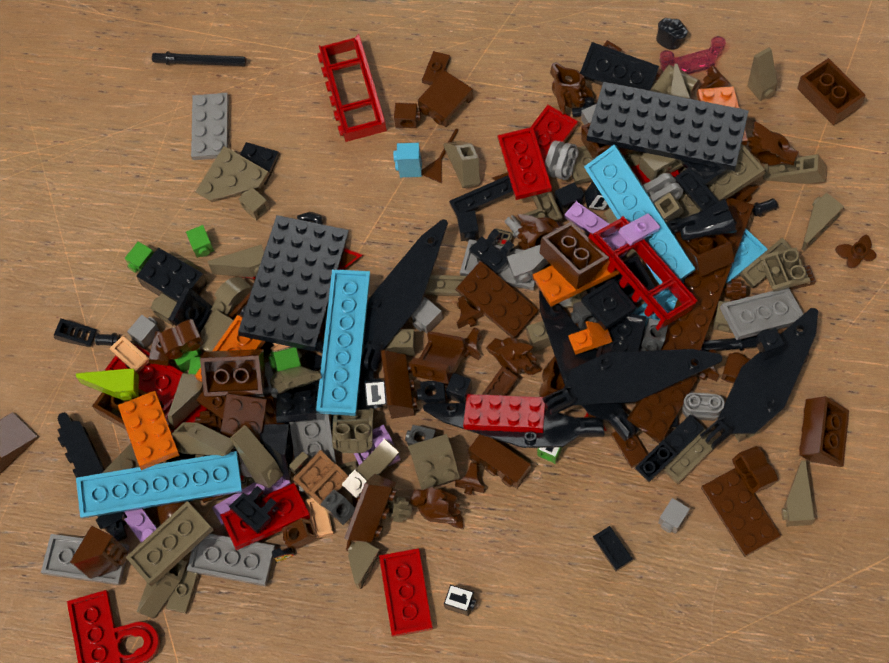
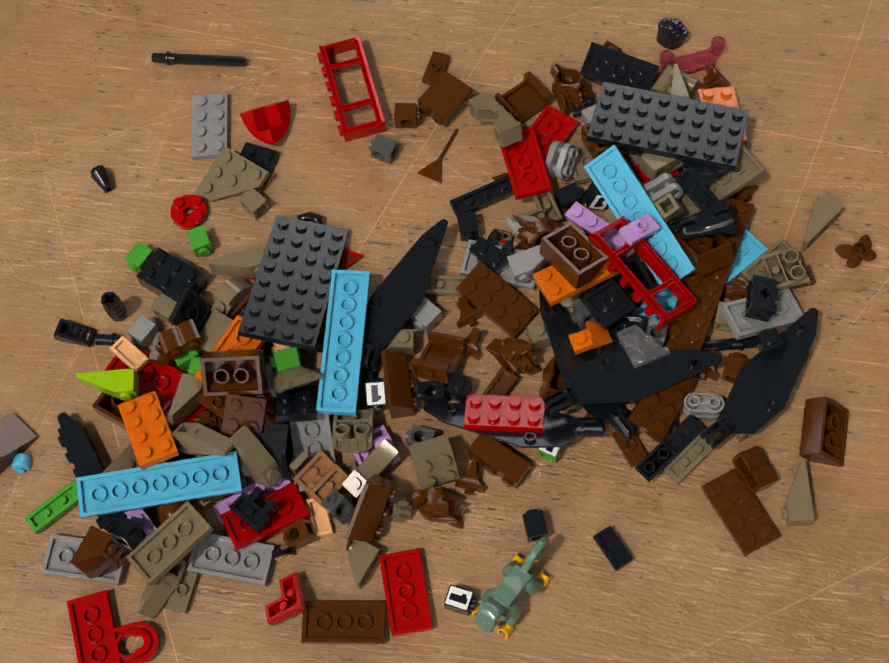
(21, 463): none -> medium azure piece
(53, 508): none -> bright green plate
(102, 178): none -> black cone
(114, 306): none -> black axle
(127, 532): none -> black brick
(184, 203): none -> red plate
(268, 122): none -> red brick
(290, 603): none -> red brick
(314, 361): black tile -> none
(344, 622): none -> reddish brown plate
(383, 148): none -> dark grey brick
(408, 160): medium azure brick -> none
(464, 161): dark tan slope -> none
(503, 598): none -> sand green animal
(505, 127): none -> dark tan arch
(525, 98): none -> reddish brown panel
(534, 525): none -> black brick
(640, 346): none -> clear wing
(673, 516): light grey brick -> none
(761, 298): none -> black brick
(763, 75): dark tan slope -> none
(764, 207): black pin -> none
(768, 144): reddish brown piece -> none
(804, 171): dark tan slope -> none
(831, 91): reddish brown brick -> none

